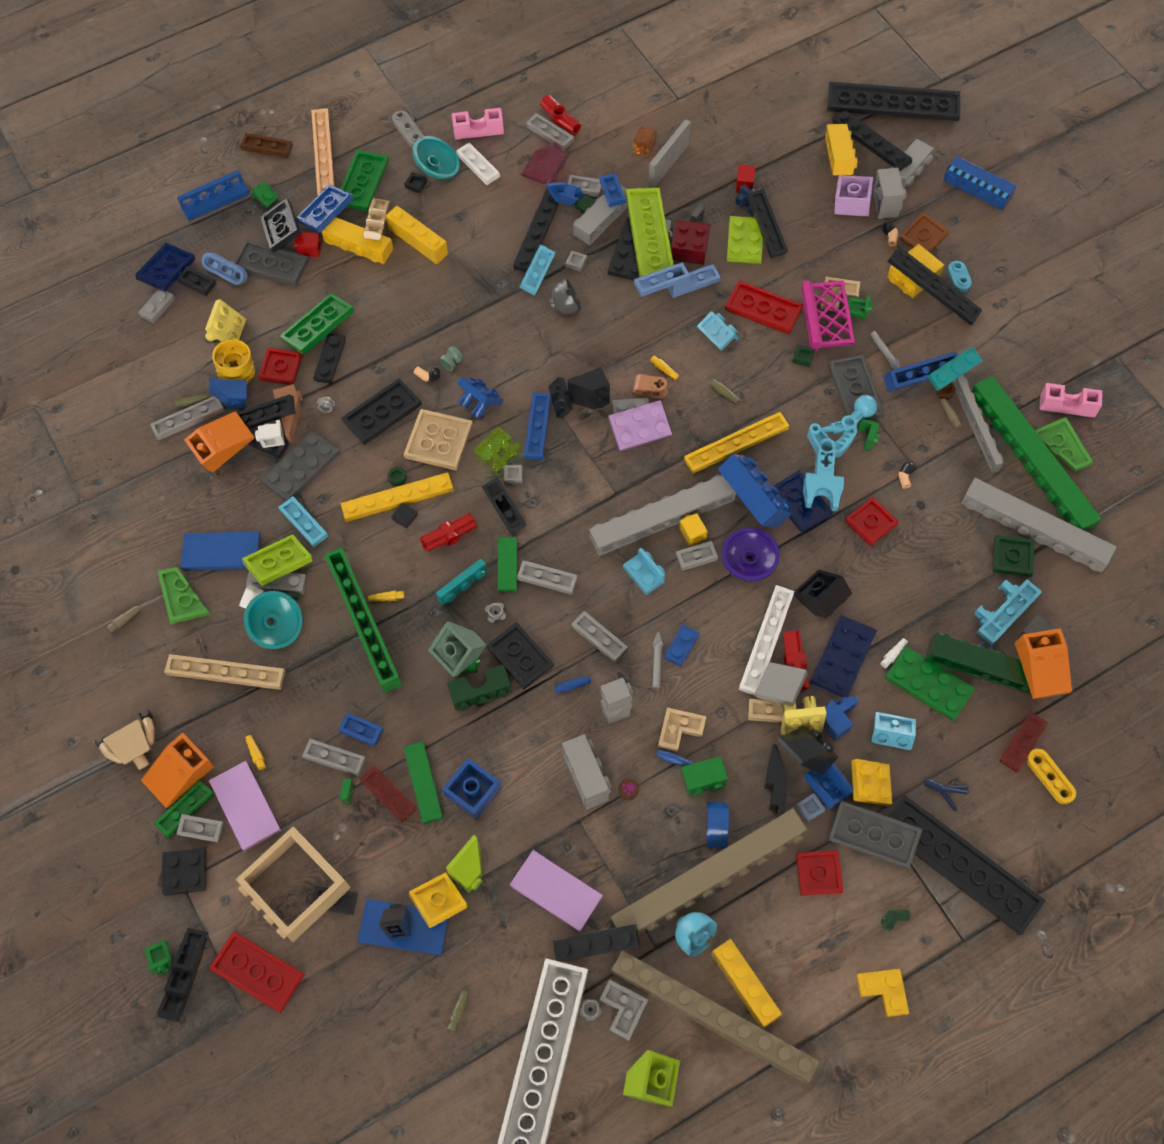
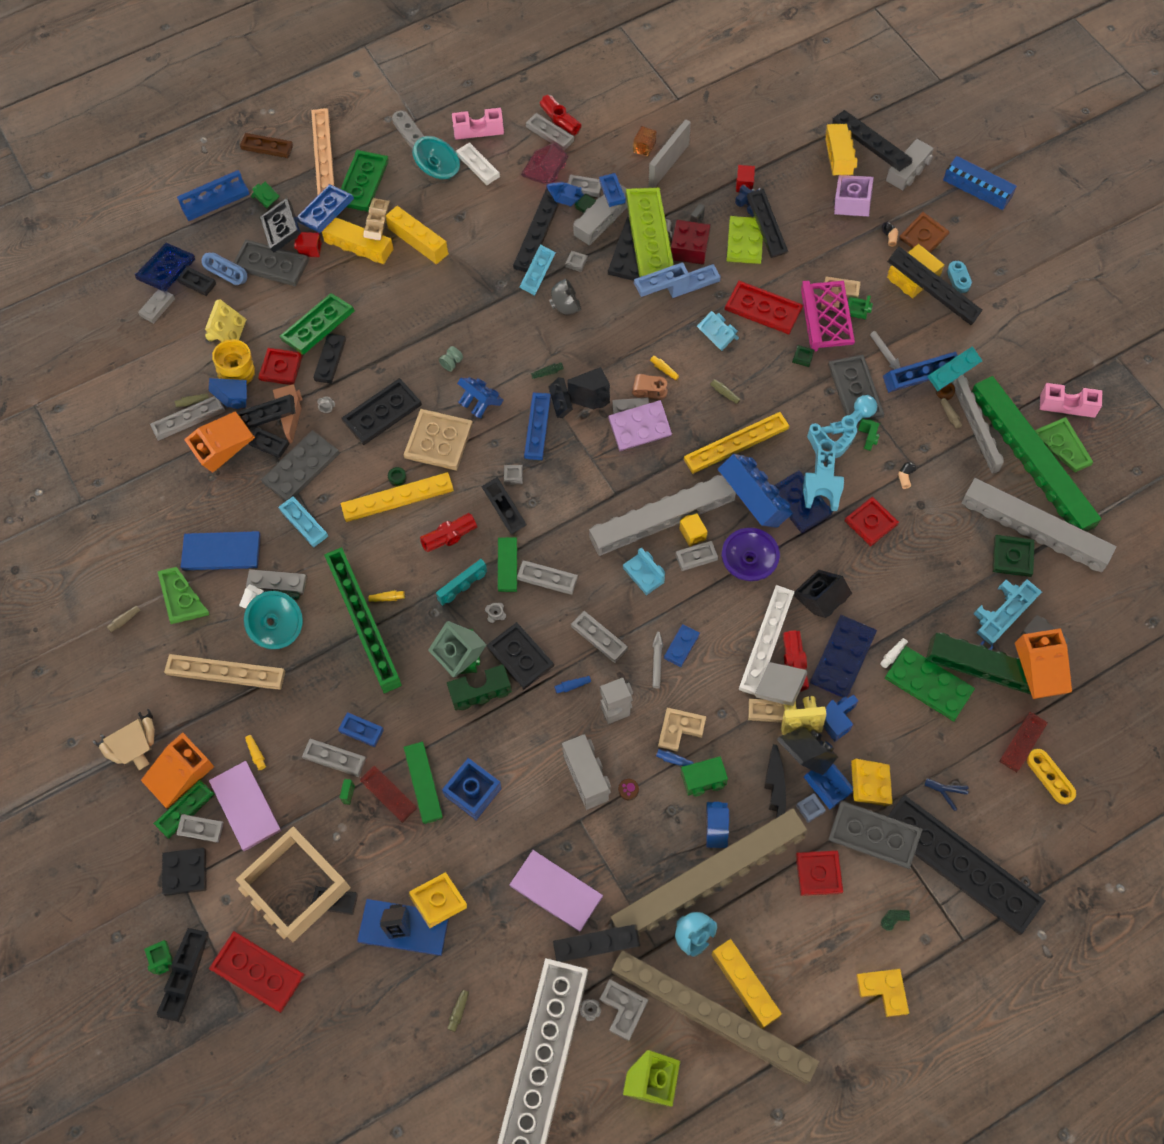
(270, 435): white brick -> none
(277, 560): lime plate -> none
(404, 515): black tile -> none
(415, 182): black plate -> none
(433, 375): arm -> none
(467, 866): lime slope -> none
(492, 445): clear neon green plate -> none
(551, 369): none -> clear green animal
(888, 193): light grey brick -> none
(893, 731): medium azure bracket -> none
(894, 101): black plate -> none

